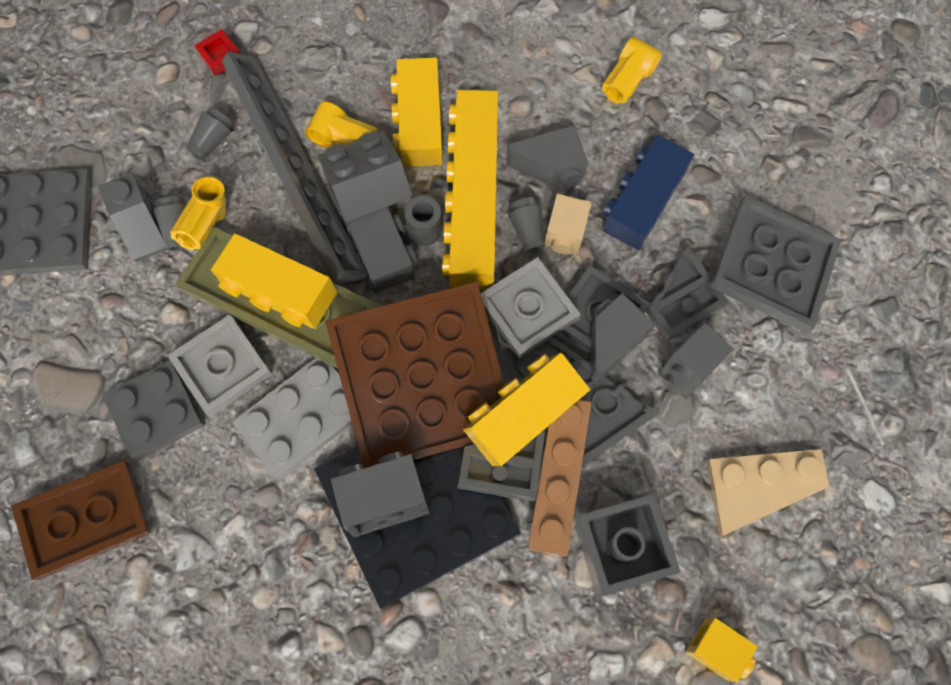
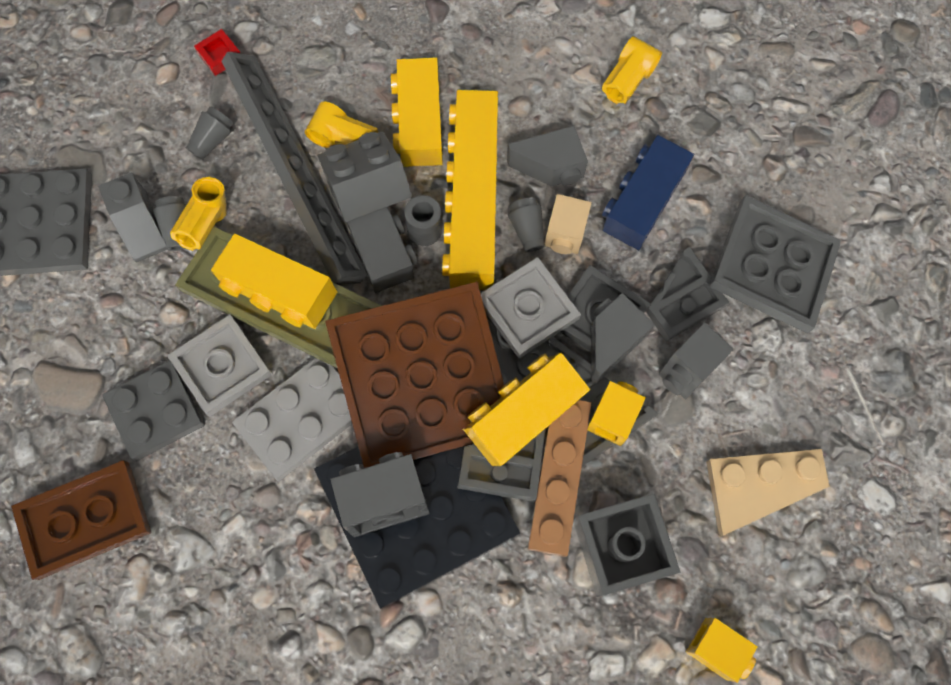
(616, 412): none -> yellow brick

